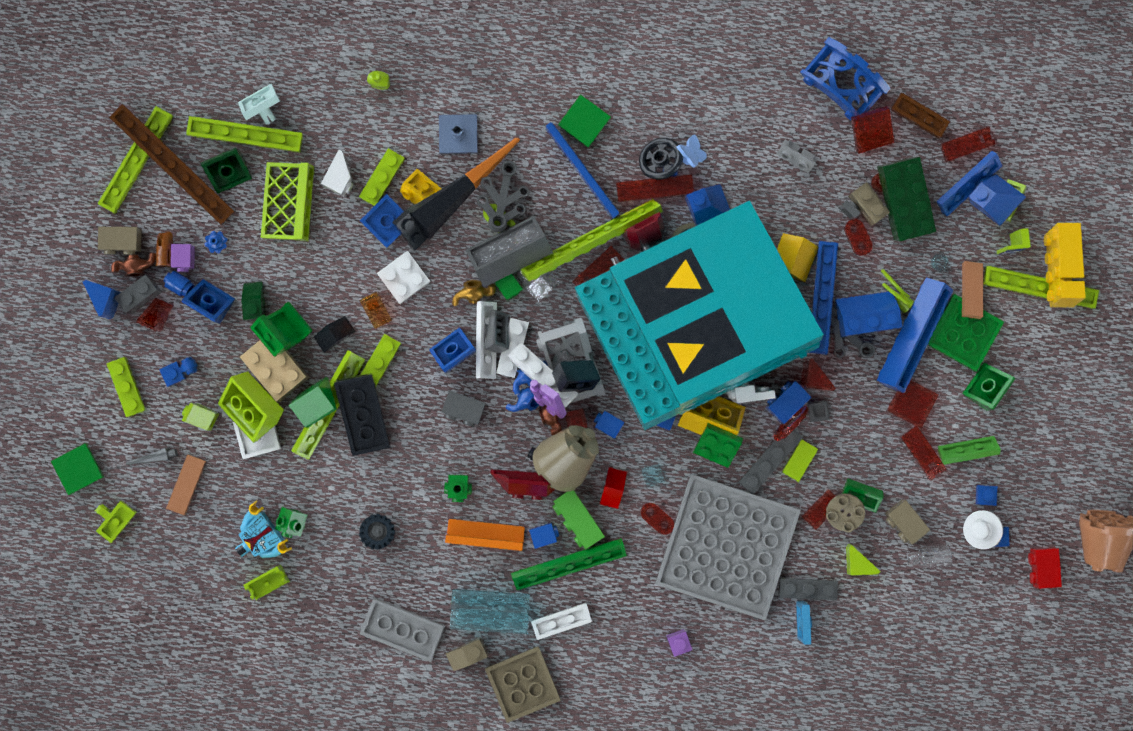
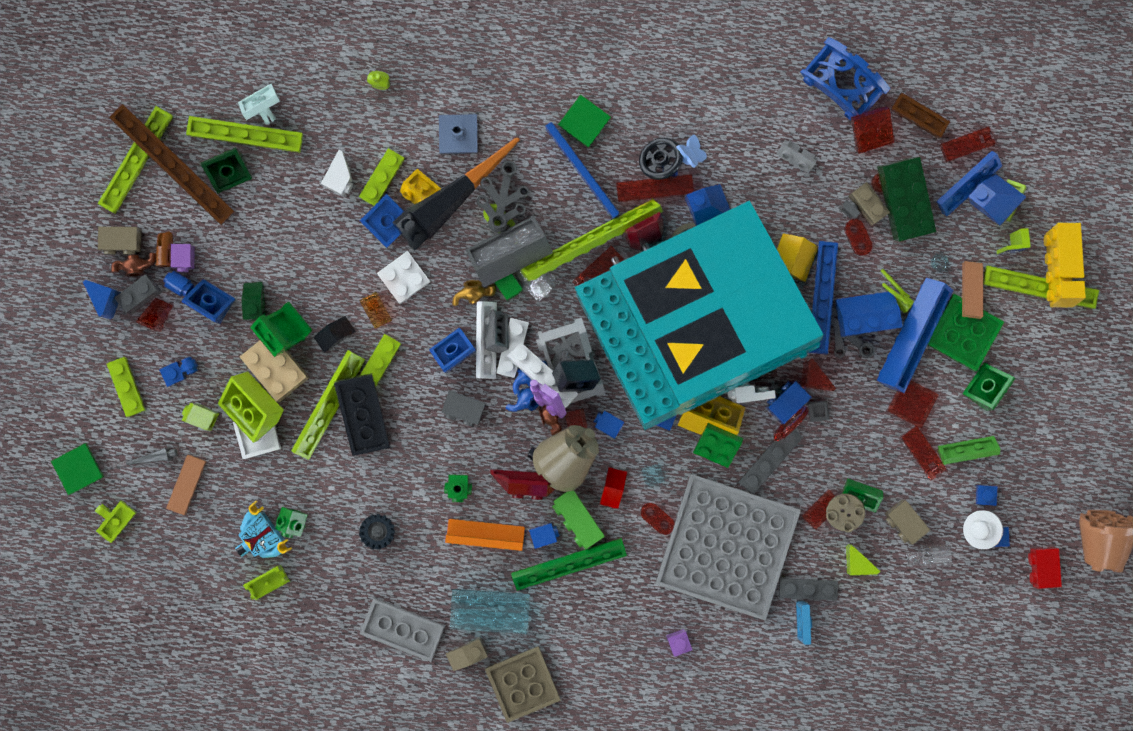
(215, 242): blue plant -> none
(303, 201): lime fence -> none
(314, 403): slope -> none
(561, 621): white plate -> none
(799, 460): lime tile -> none

